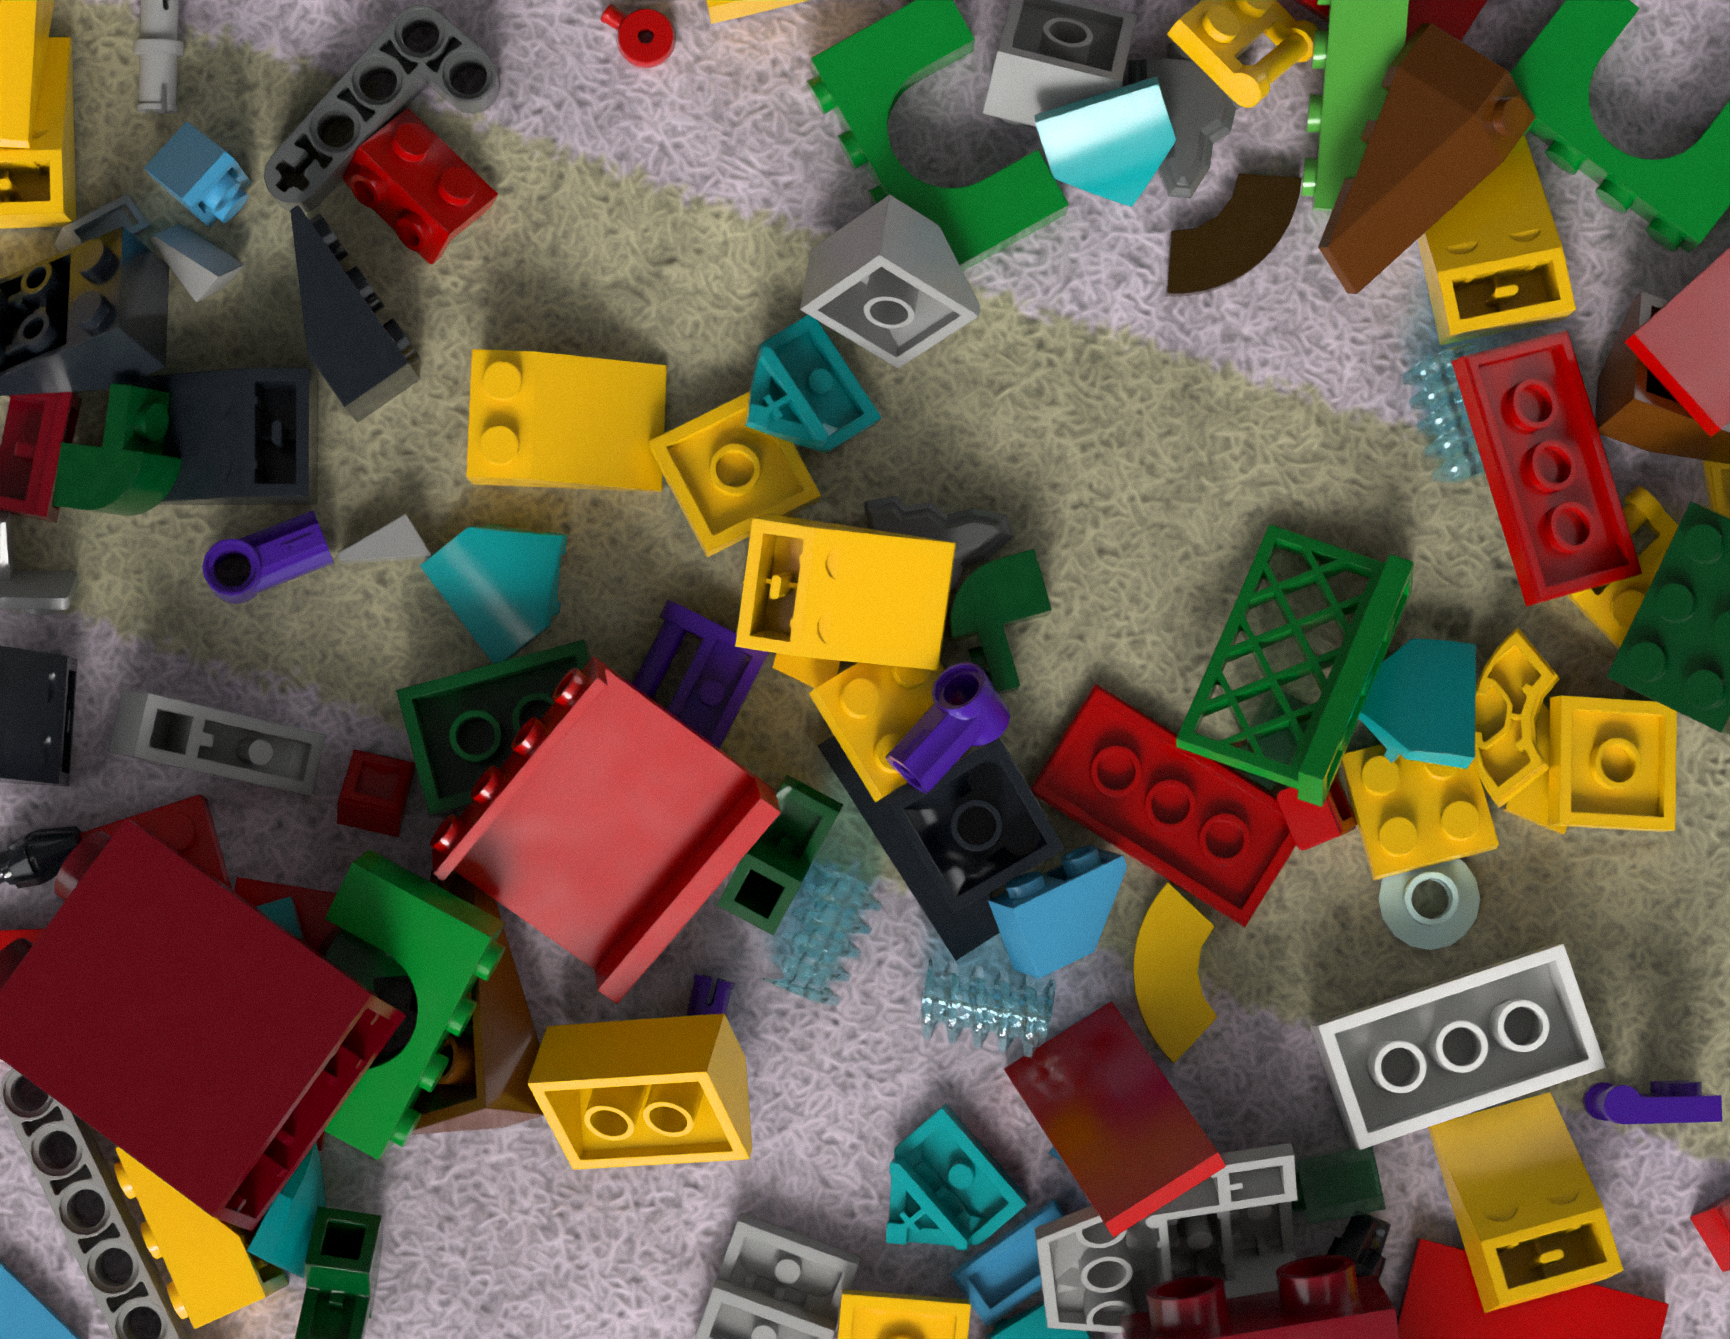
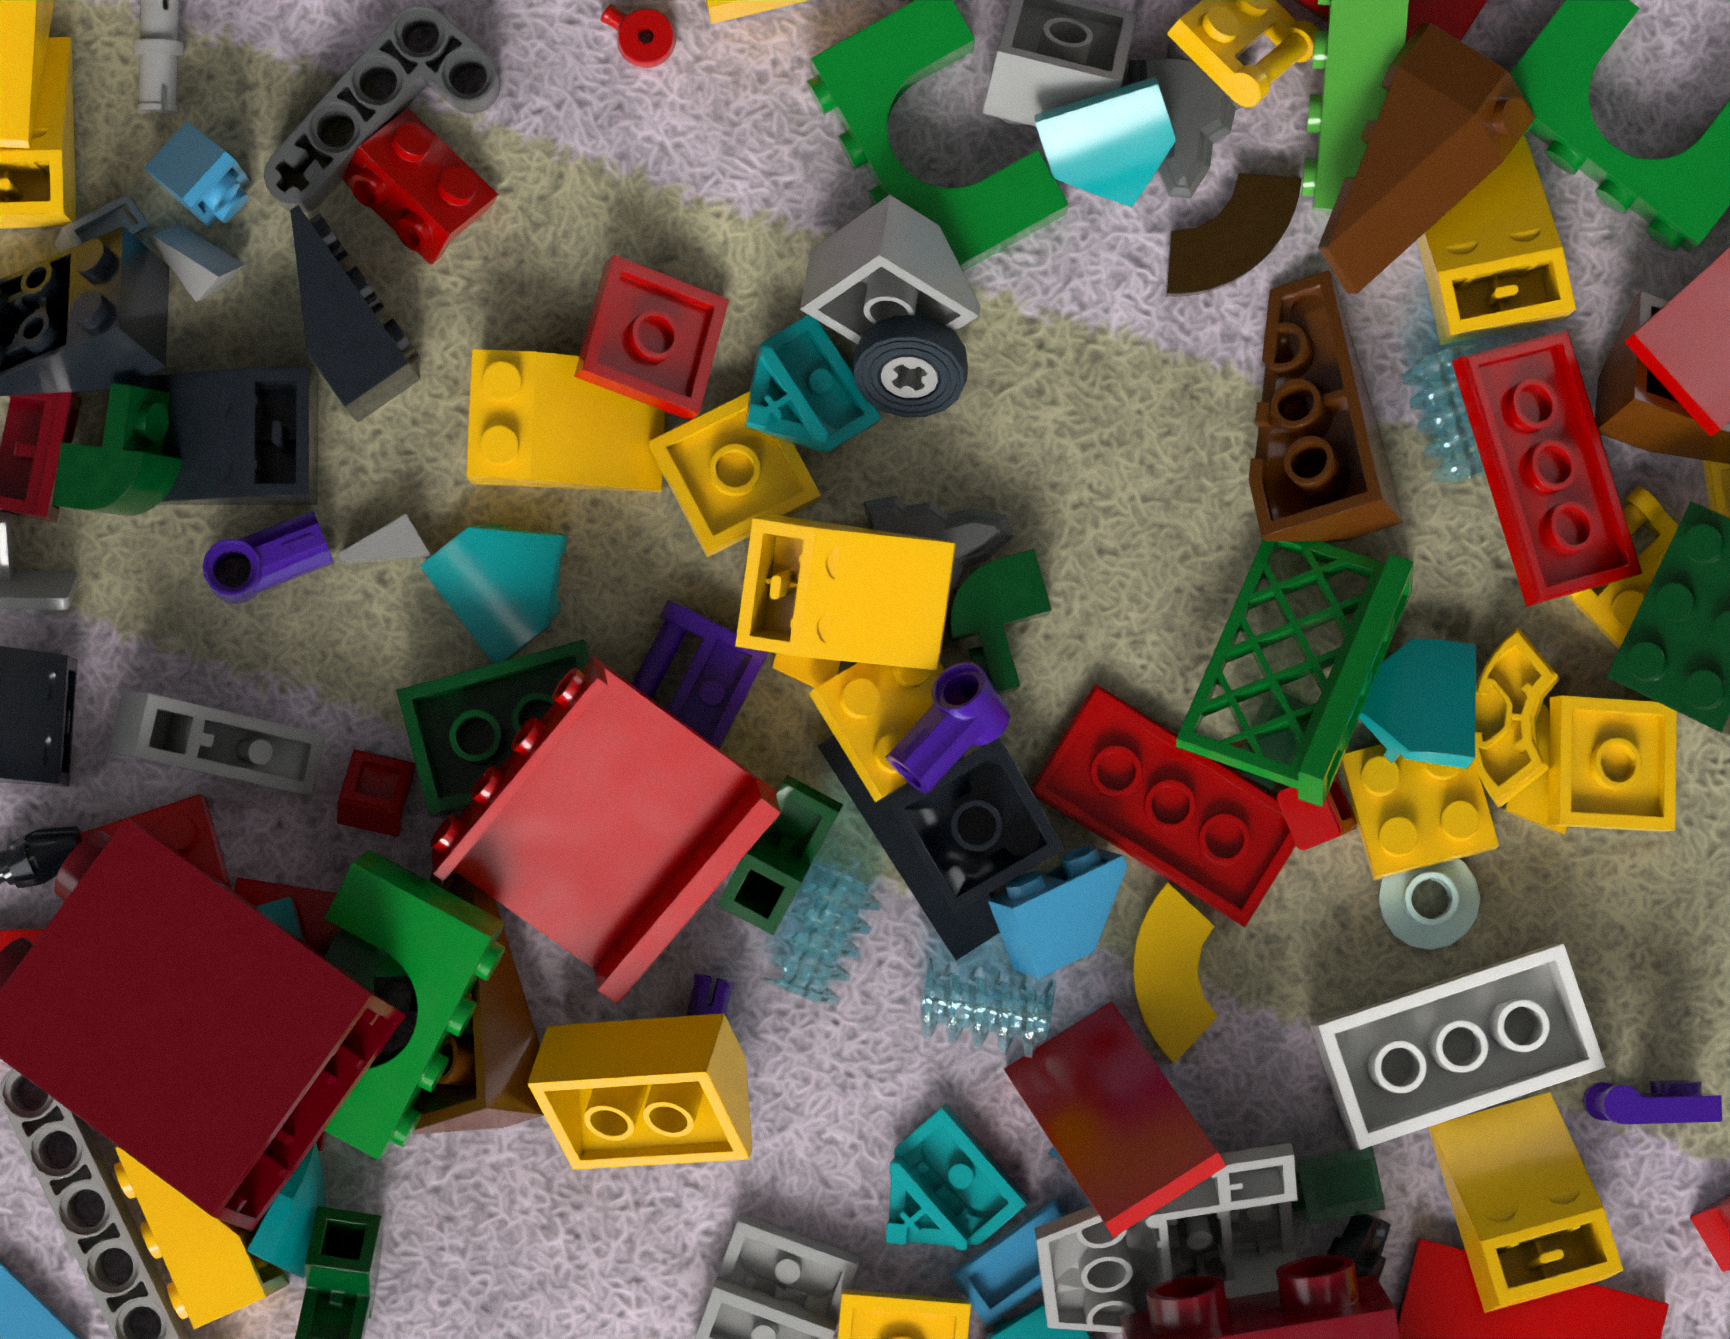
(651, 338): none -> red plate
(914, 343): none -> black bush
(1318, 441): none -> reddish brown wedge

